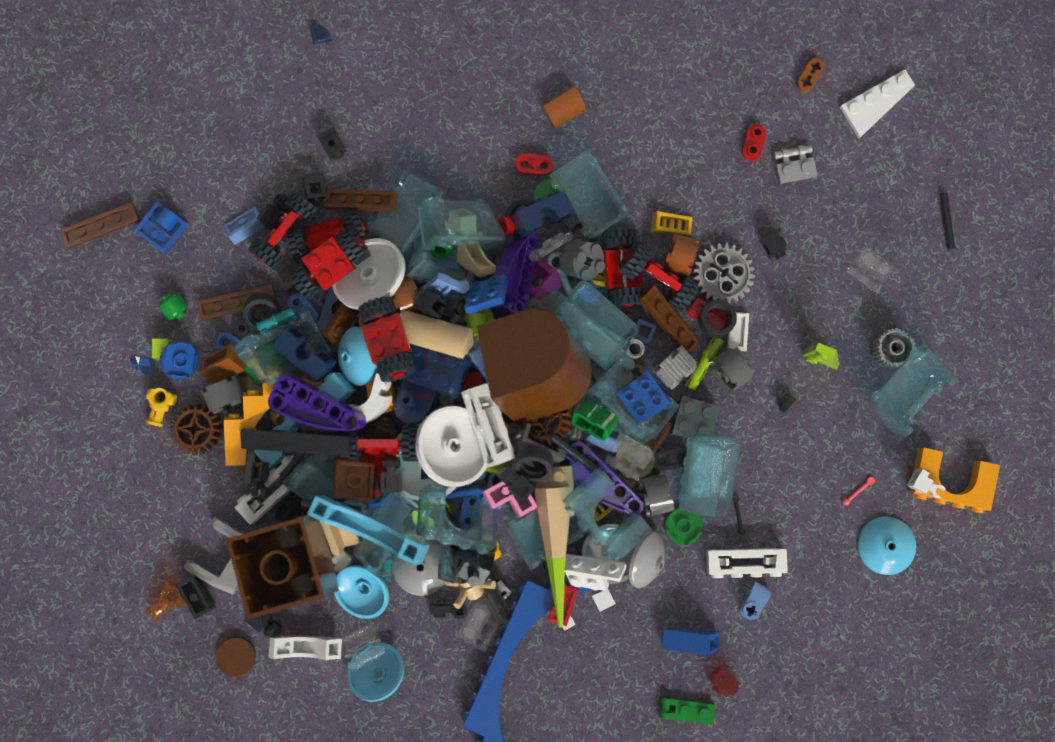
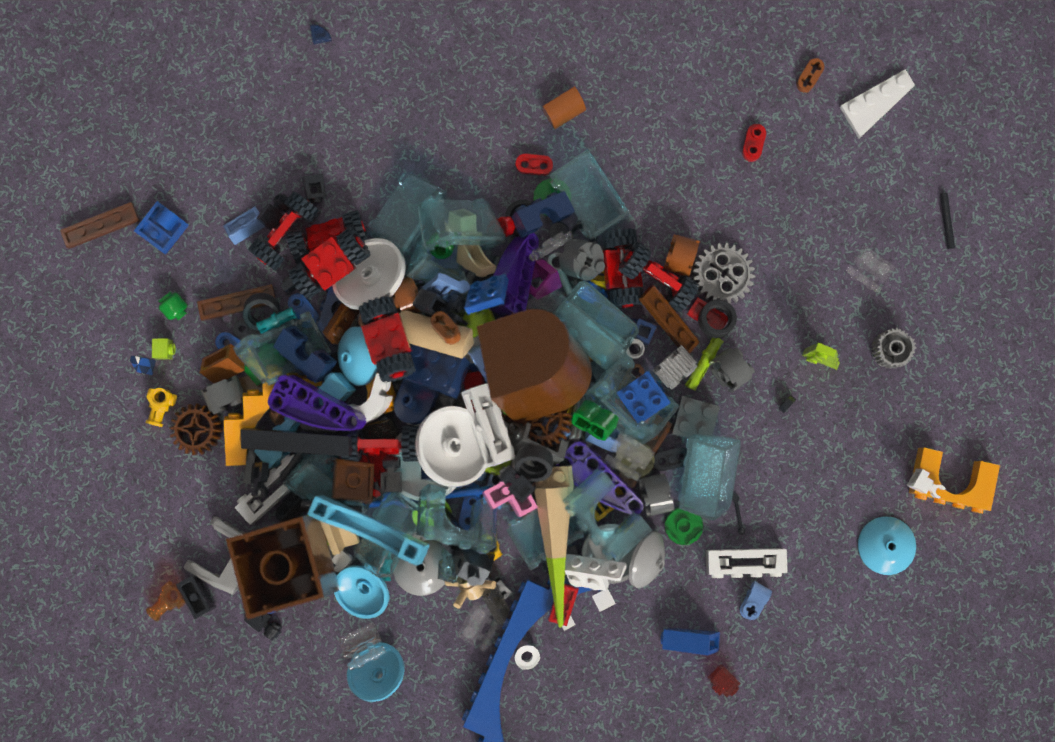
(179, 360): blue tile -> none
(236, 656): reddish brown tile -> none
(305, 646): white arch -> none
(329, 136): black brick -> none
(361, 200): reddish brown plate -> none
(440, 610): black plate -> none
(448, 325): none -> dark orange beam
(527, 664): none -> white piece
(573, 452): black bar -> none
(656, 228): yellow slope -> none
(687, 710): green plate -> none
(738, 336): white tile -> none
(774, 244): black brick -> none
(795, 170): light grey plate -> none
(870, 481): coral hinge -> none
(910, 389): clear light blue windscreen -> none

